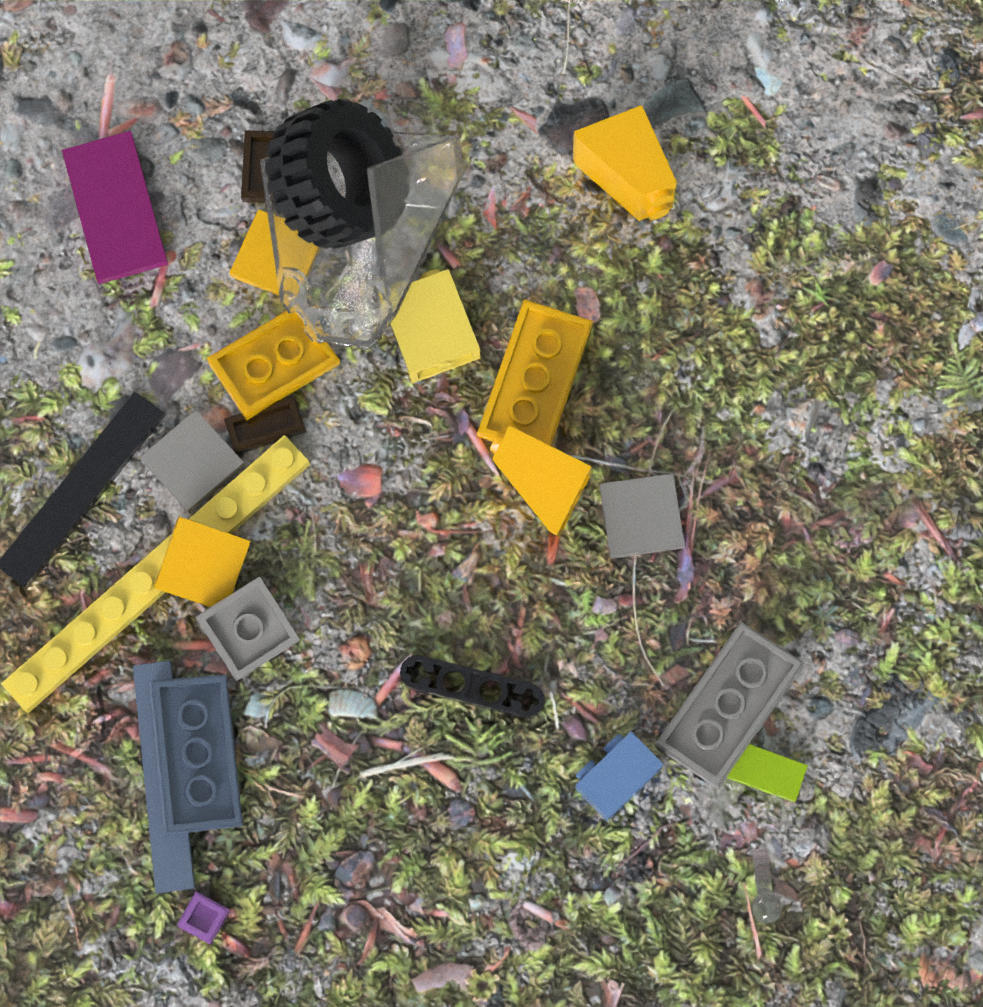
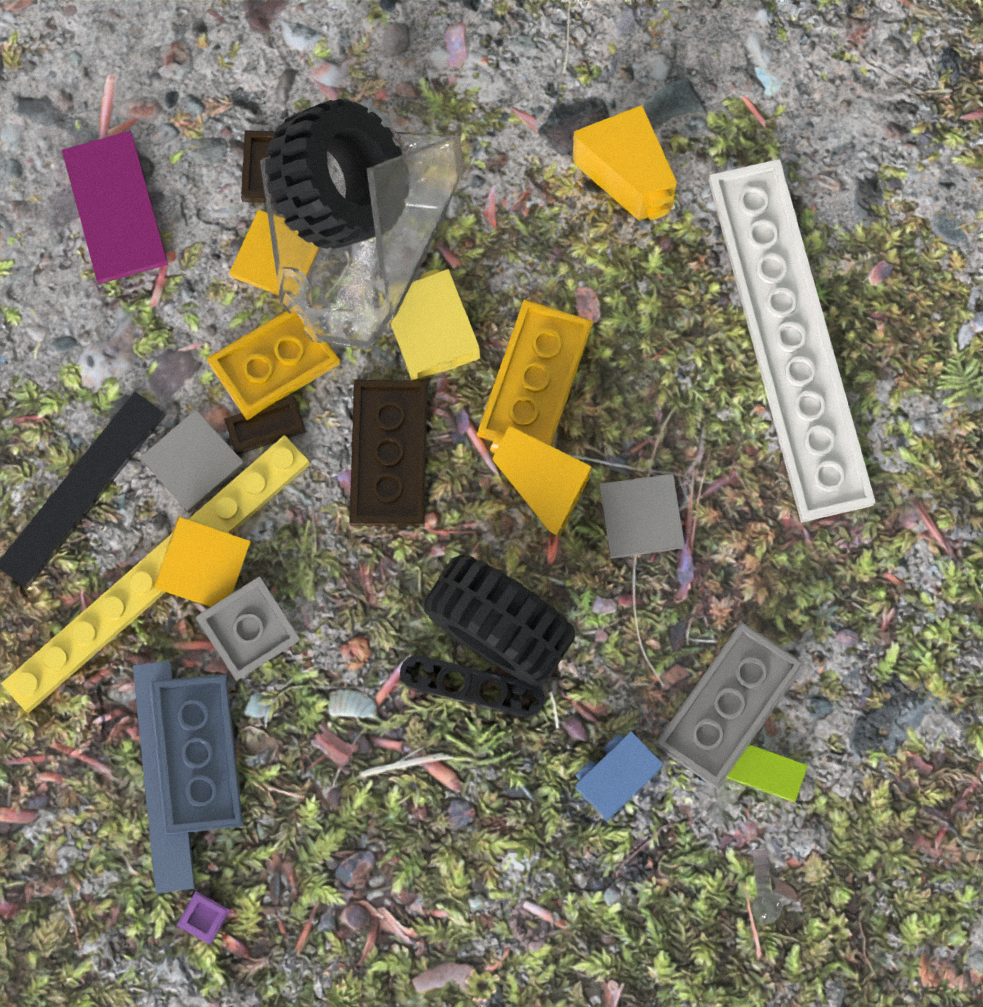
(389, 453): none -> dark brown tile
(499, 619): none -> black tyre
(791, 341): none -> white plate

